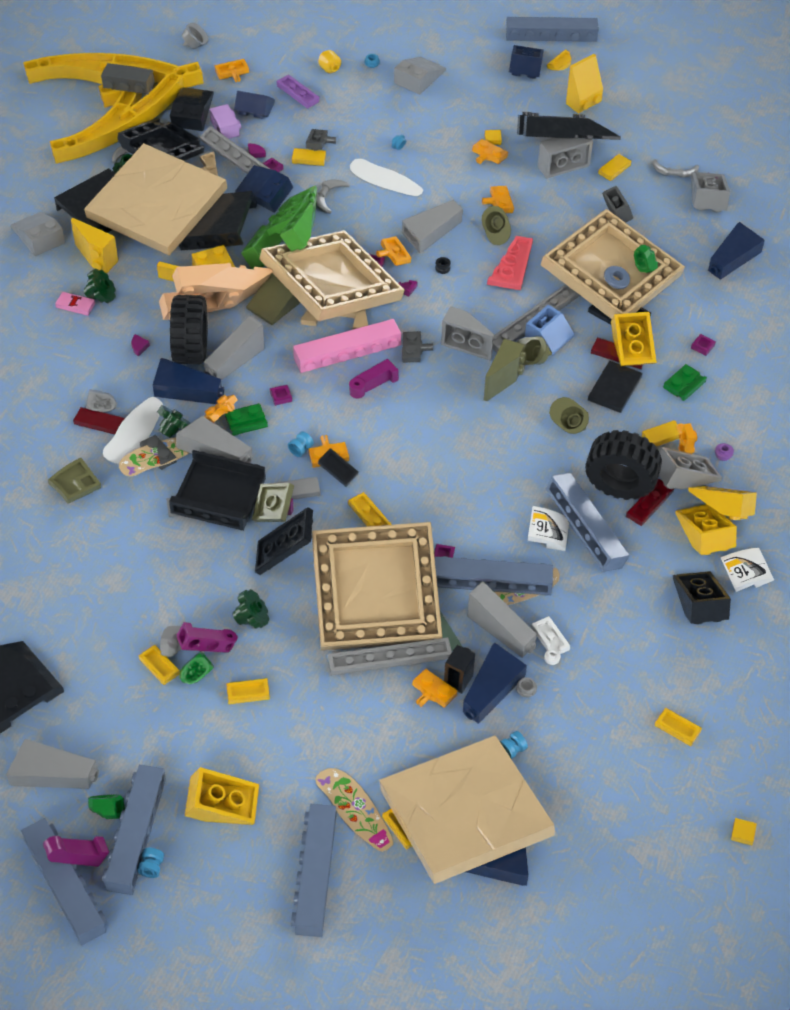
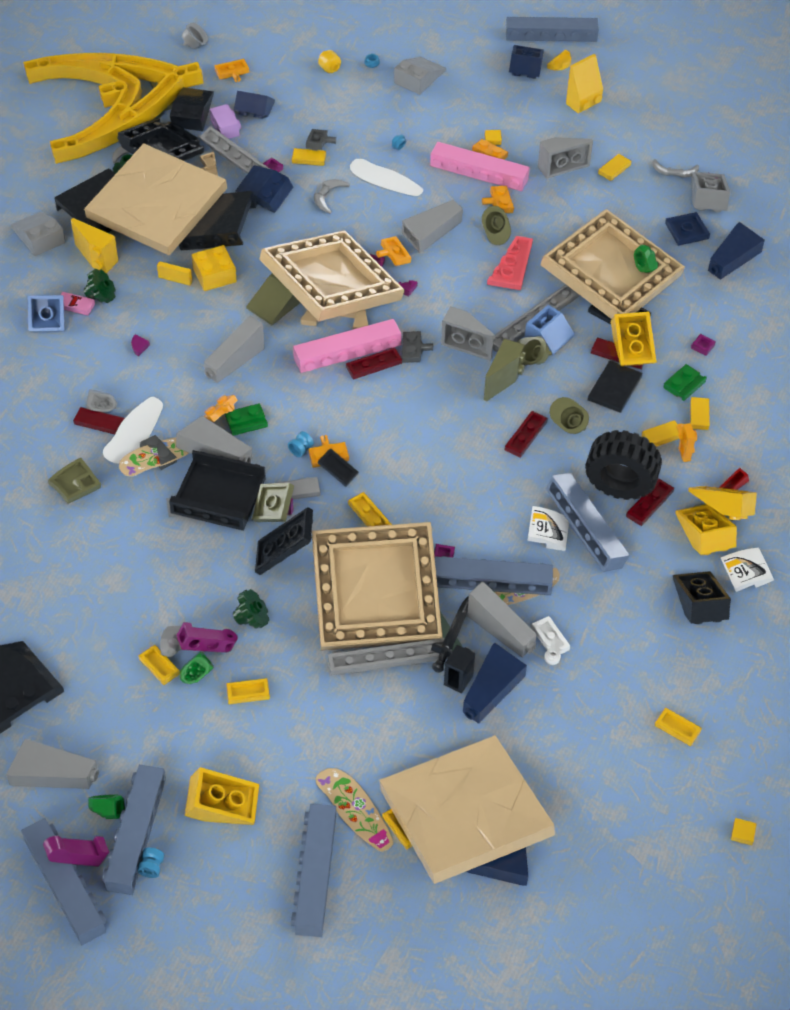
(46, 313): none -> medium blue slope
(127, 78): dark grey brick -> none
(171, 421): dark green plant -> none
(185, 383): dark blue slope -> none
(188, 329): black tyre -> none
(218, 283): light nougat wedge -> none
(256, 150): magenta tile -> none
(281, 395): magenta tile -> none
(291, 223): bright green wedge -> none
(297, 91): medium lavender plate -> none
(372, 378): magenta leg -> none
(374, 363): none -> dark red tile
(433, 689): light orange plate -> none
(442, 261): black bush -> none
(449, 641): none -> black sword
(479, 166): none -> bright pink brick
(514, 744): dark azure wheel -> none
(526, 434): none -> dark red tile
(526, 687): light grey plate -> none
(576, 127): black wedge -> none
(617, 204): dark grey brick -> none
(619, 272): sand blue piece -> none
(686, 469): light grey slope -> none
(687, 228): none -> dark blue plate
(699, 413): none -> yellow tile
(724, 451): medium lavender plate -> none
(736, 480): none -> red piece

